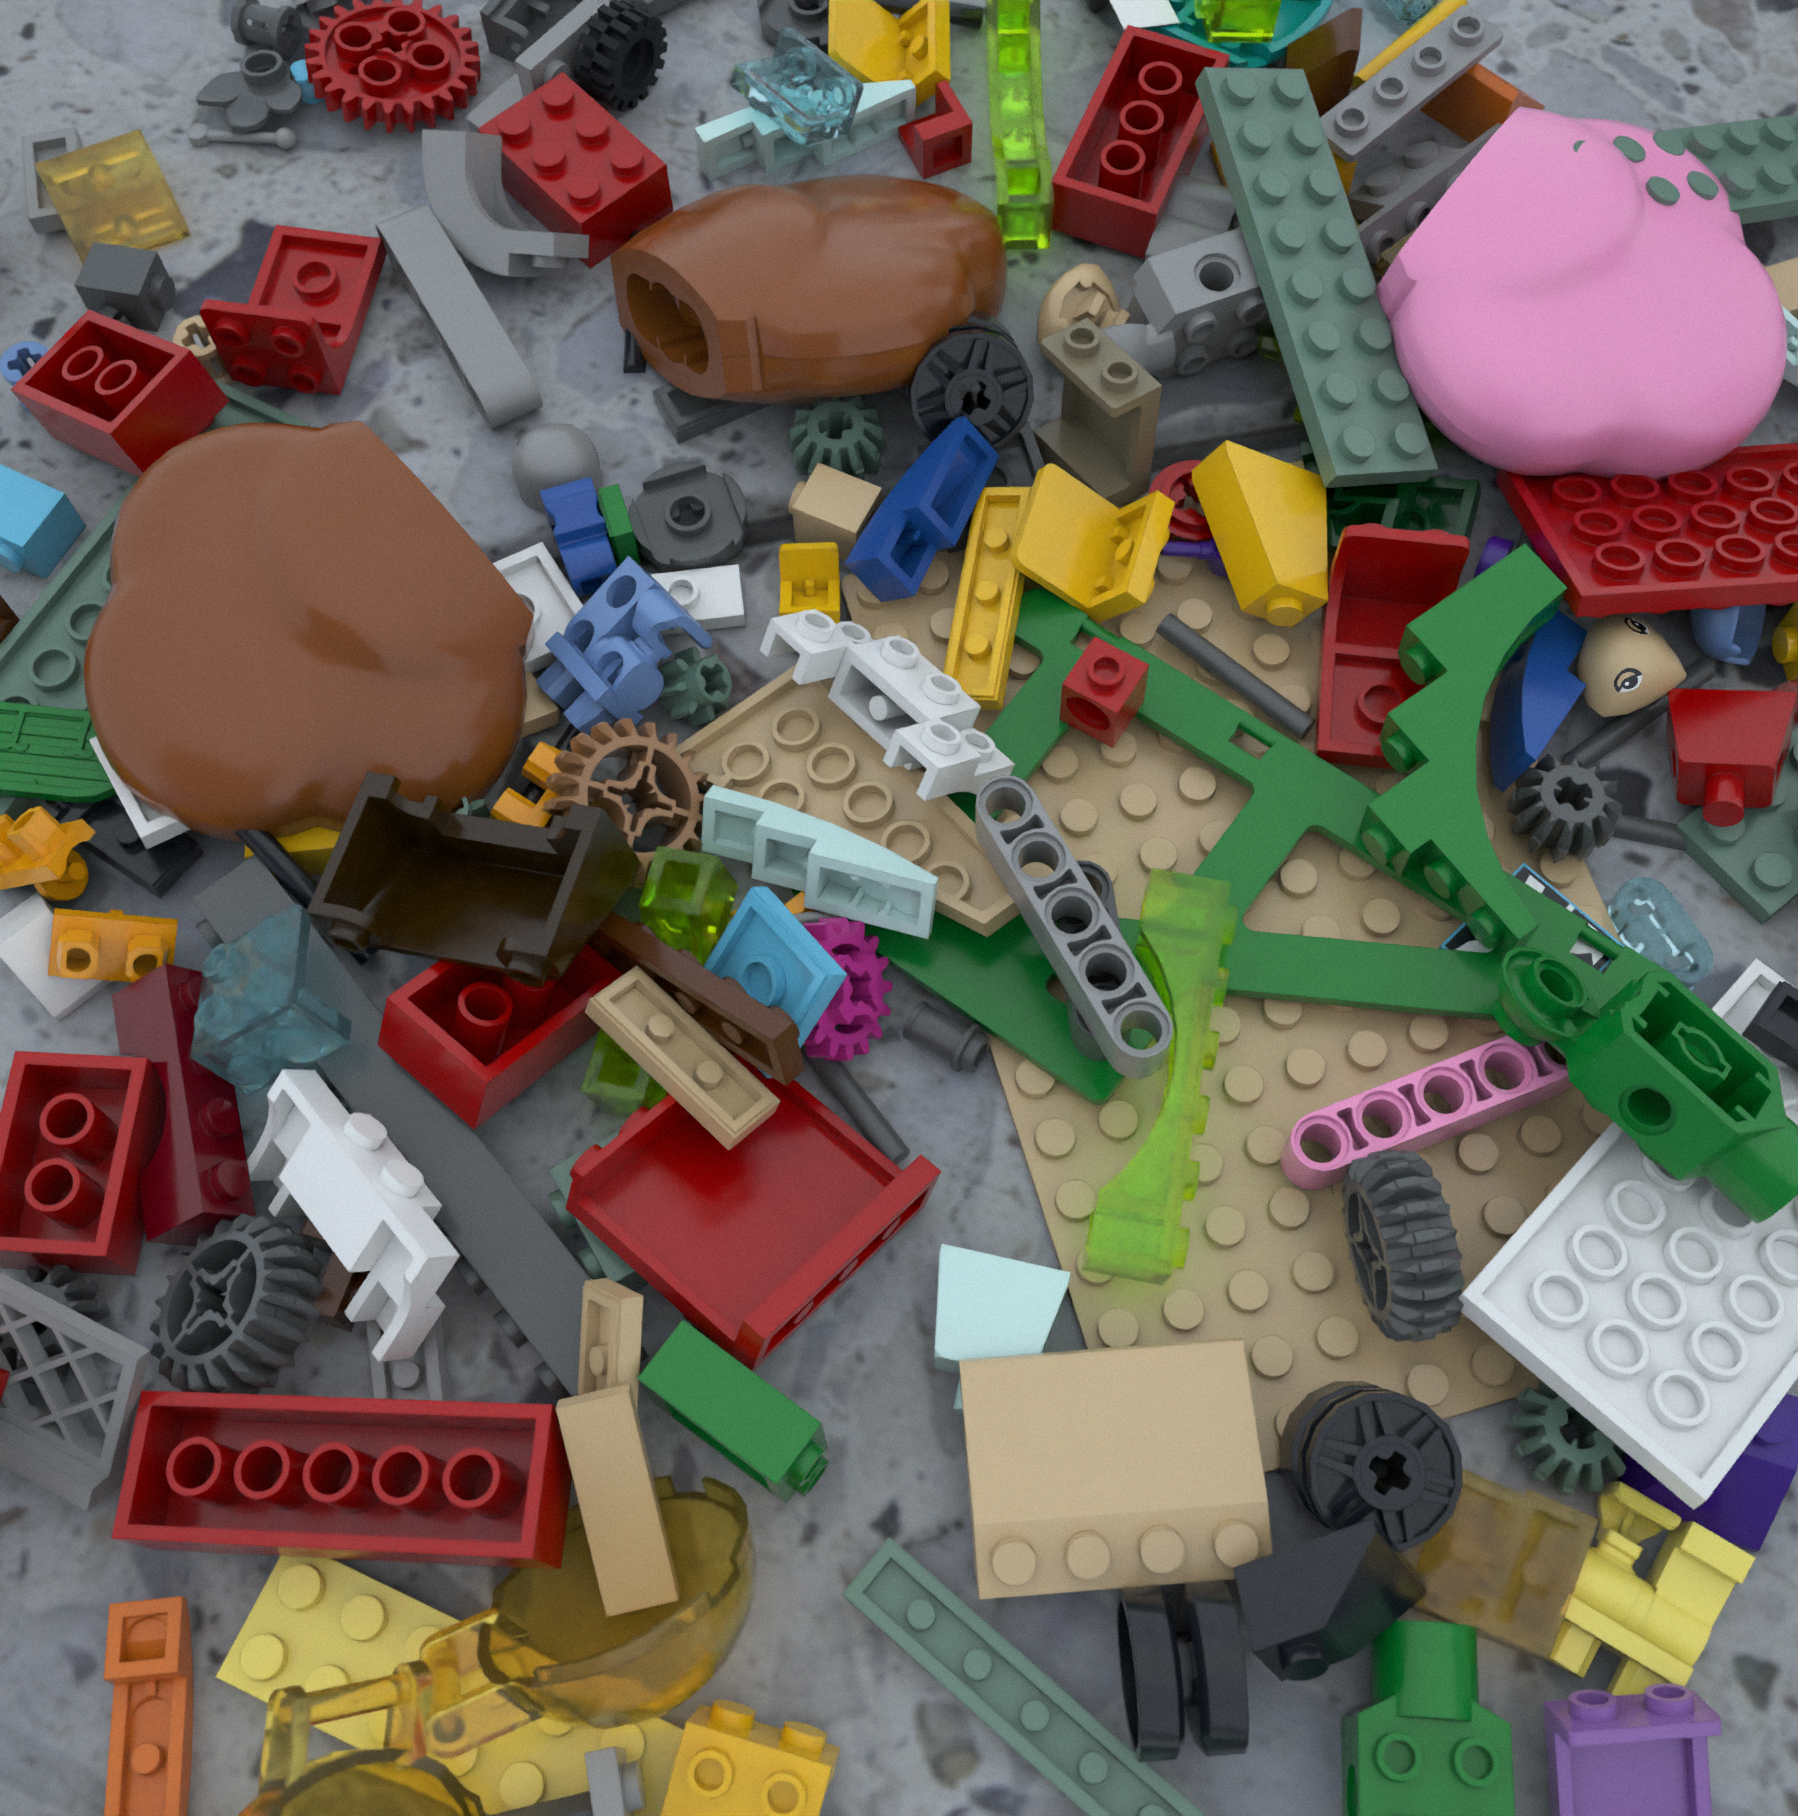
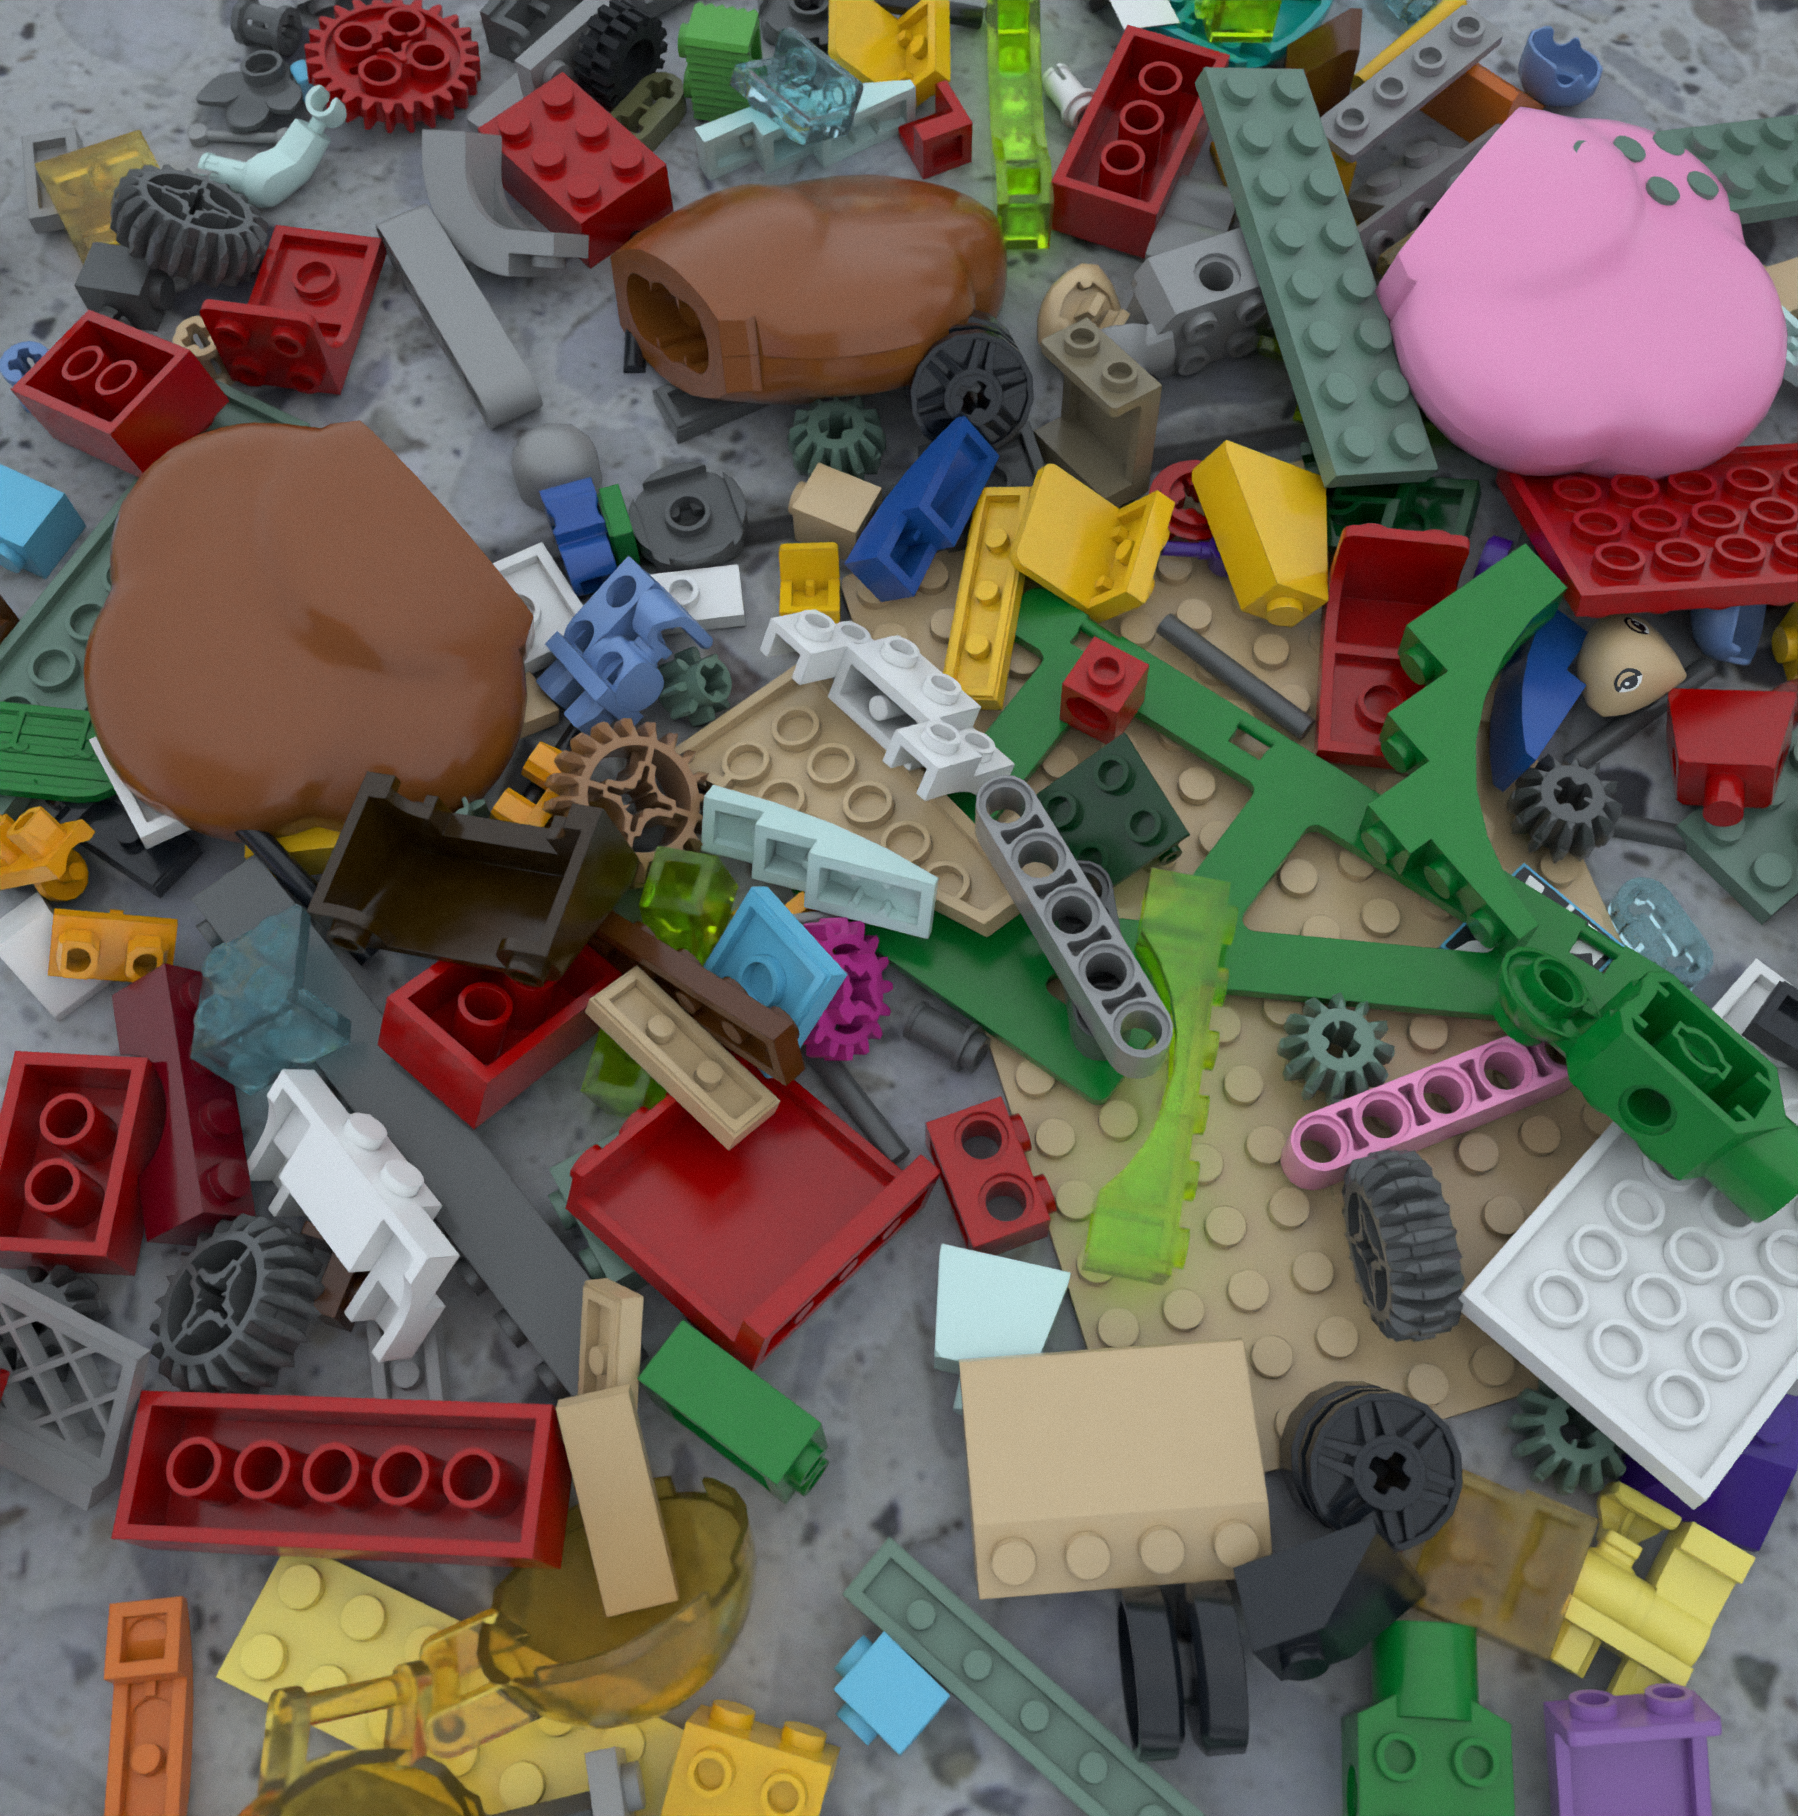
(188, 225): none -> dark grey gear
(285, 168): none -> light aqua arm
(656, 119): none -> olive beam
(712, 46): none -> bright green brick
(886, 1693): none -> medium azure brick
(975, 1182): none -> red brick
(1066, 94): none -> white pin
(1114, 812): none -> dark green hinge
(1311, 1037): none -> sand green gear
(1557, 72): none -> medium blue hair

